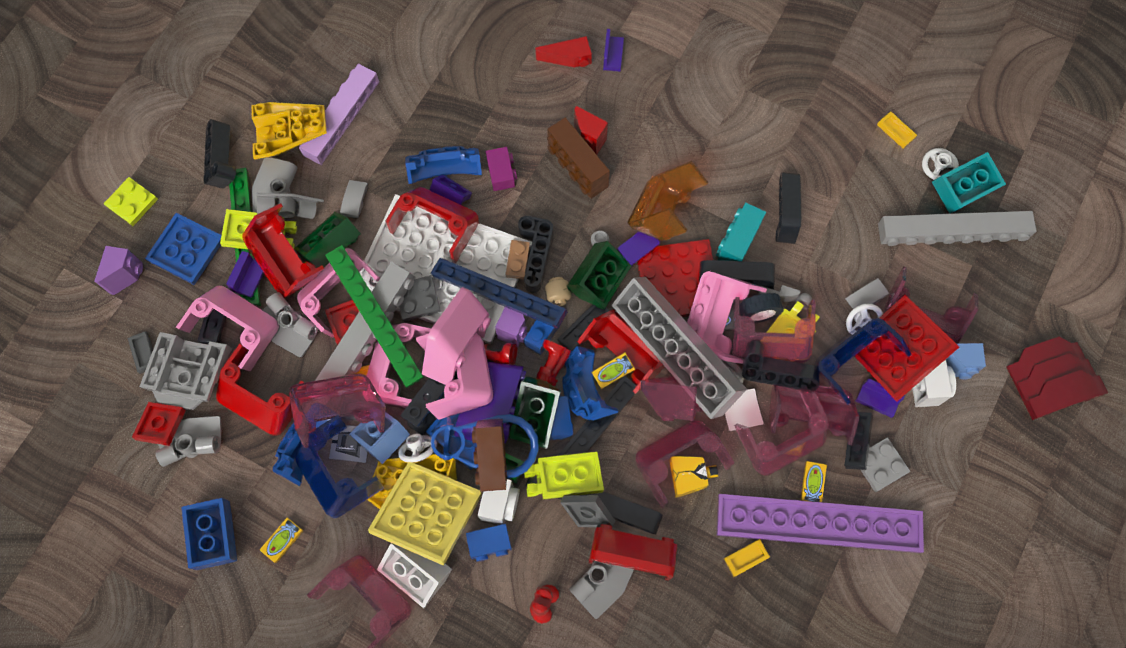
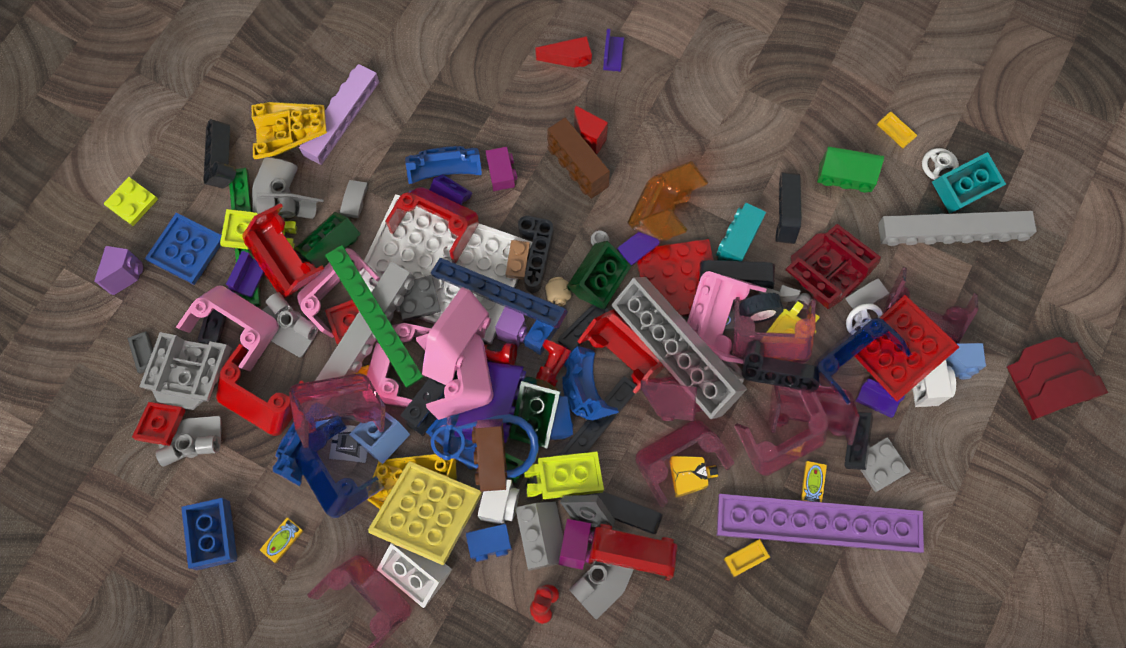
(416, 444): white piece -> none
(540, 534): none -> light grey slope
(574, 544): none -> magenta brick
(613, 370): tile -> none
(744, 411): white sticker -> none
(832, 265): none -> dark red slope
(849, 169): none -> green slope

